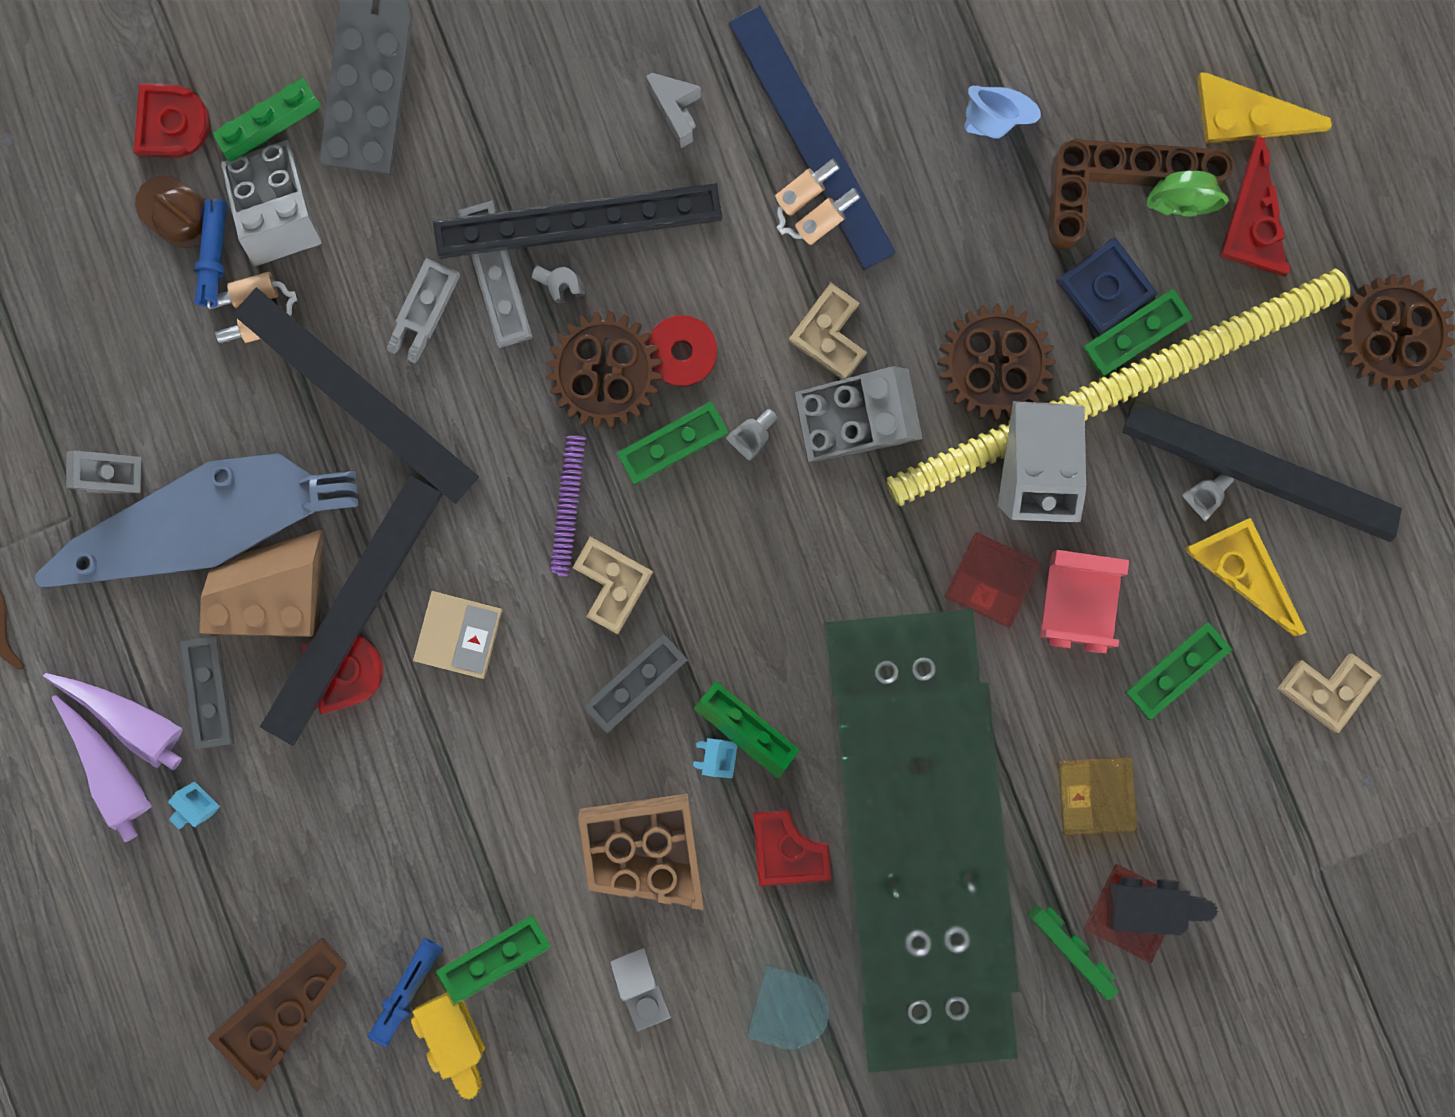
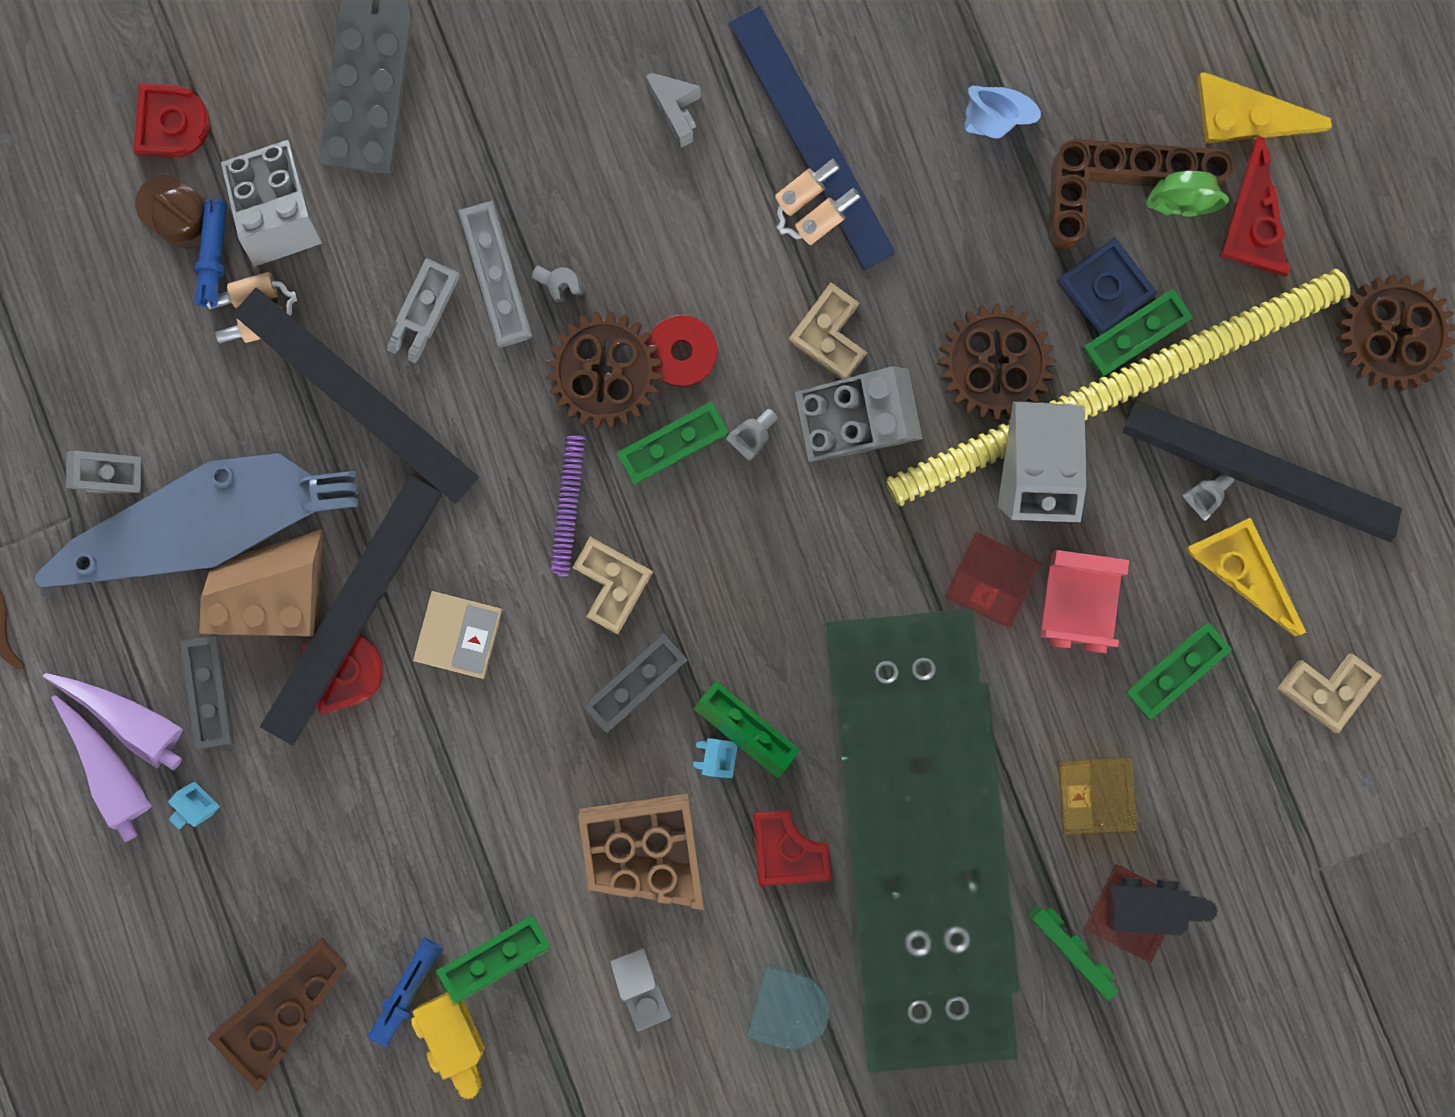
(266, 119): green plate -> none
(577, 221): black tile -> none

